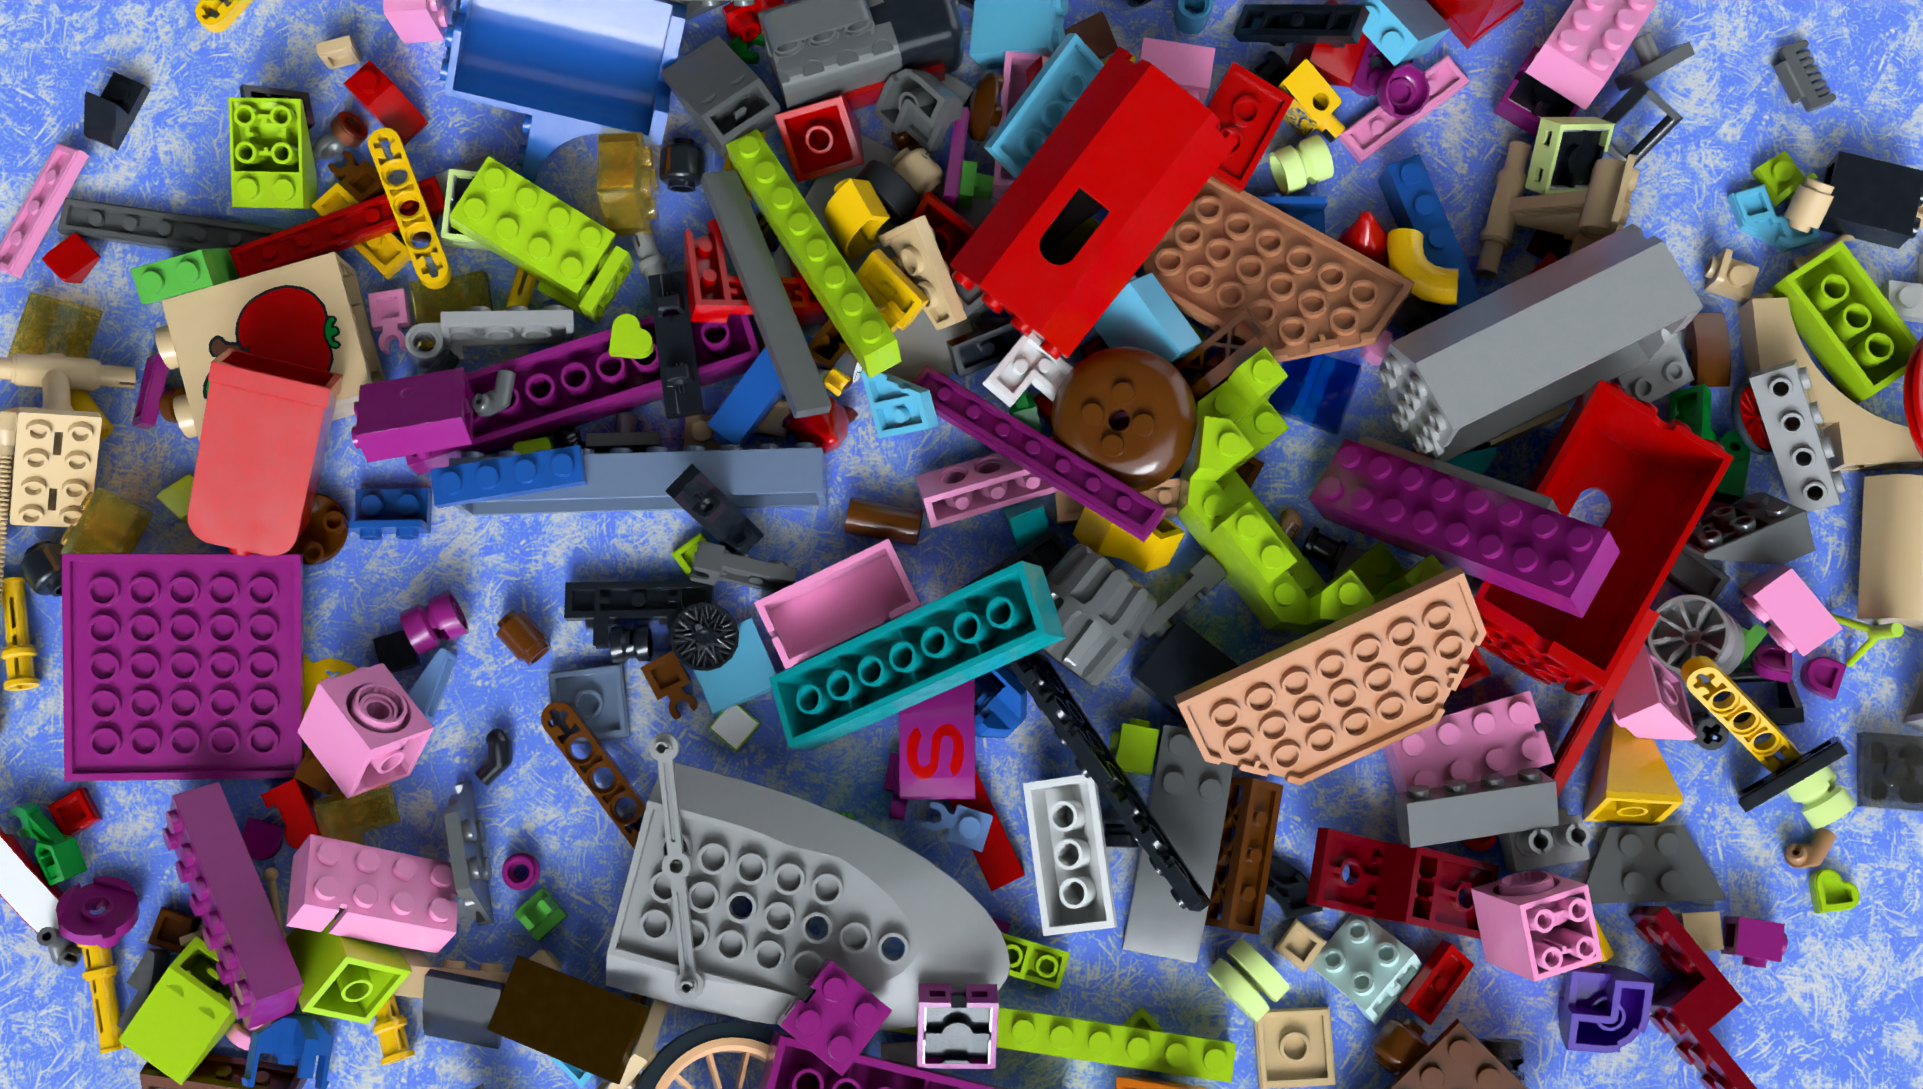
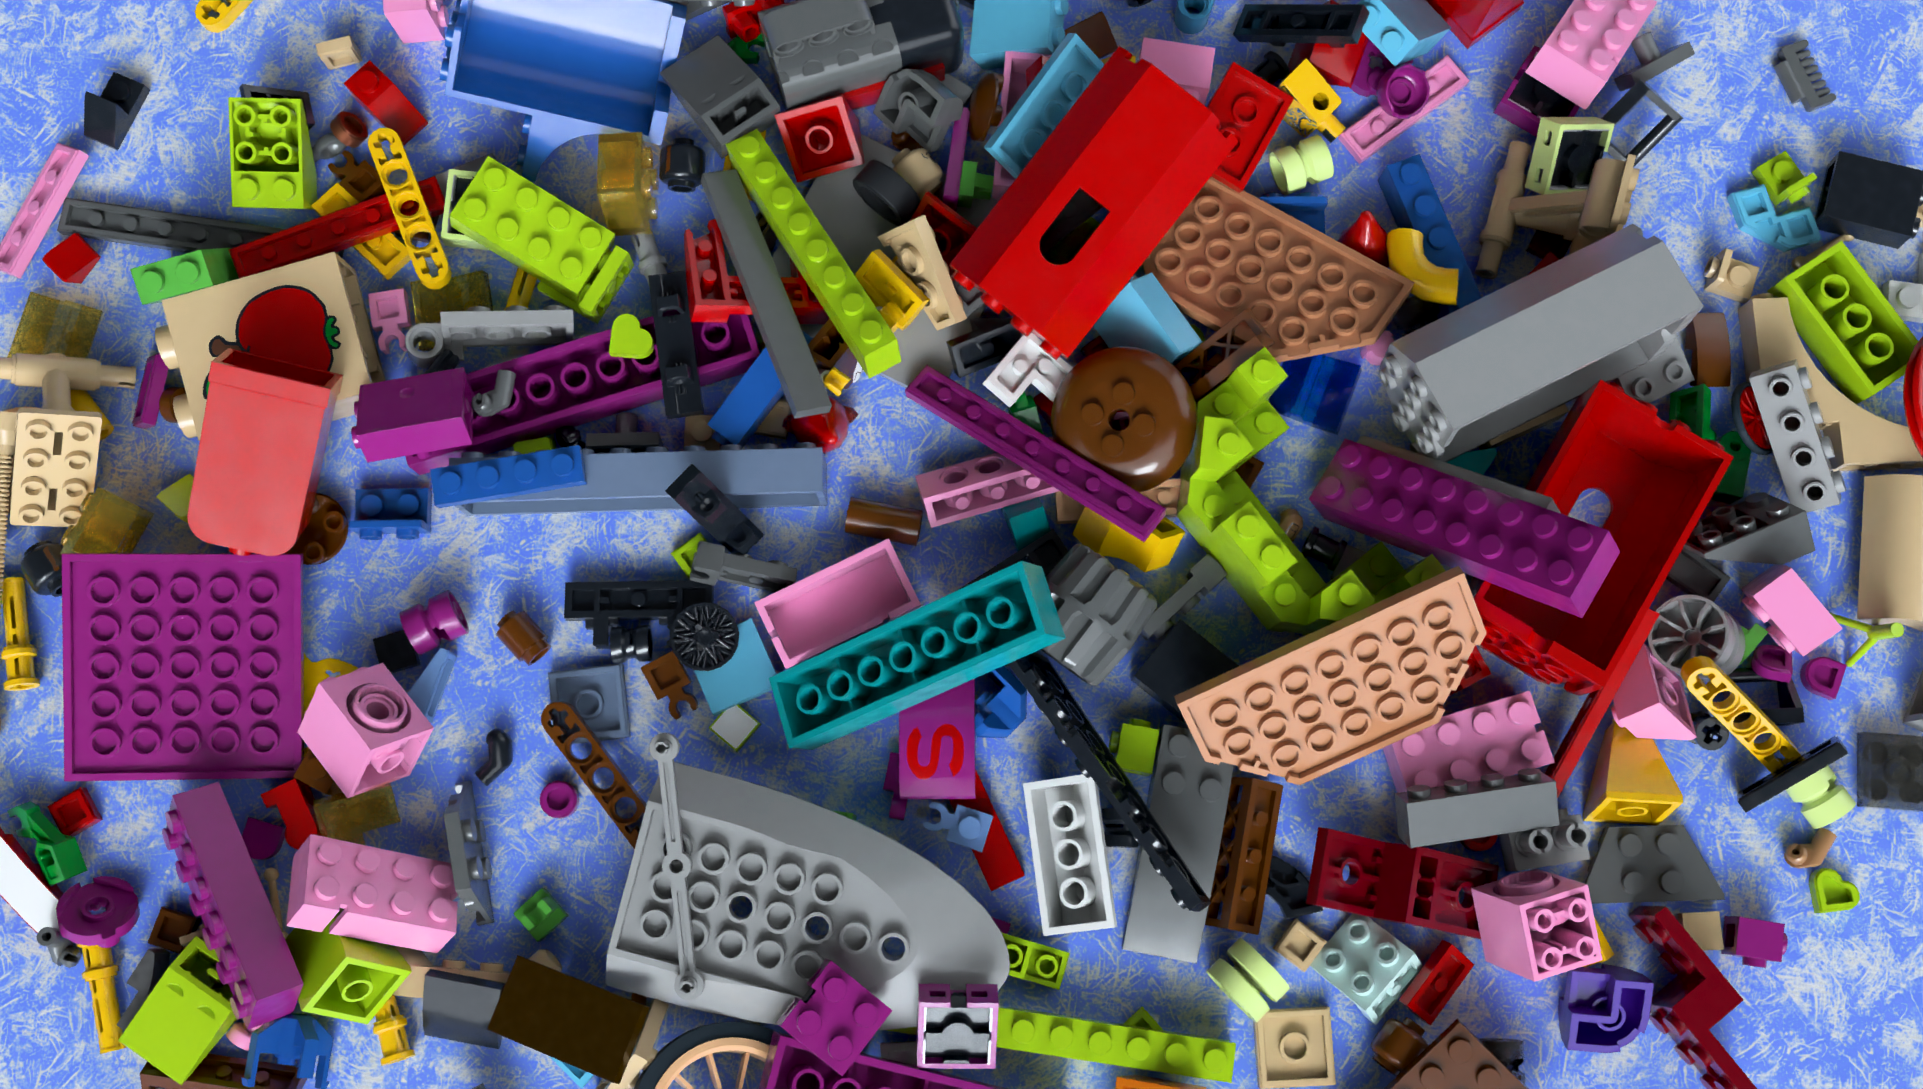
(509, 871): magenta plate -> none
(559, 799): none -> magenta tile
(855, 216): yellow brick -> none
(898, 405): medium azure wing -> none
(1809, 205): tan brick -> none

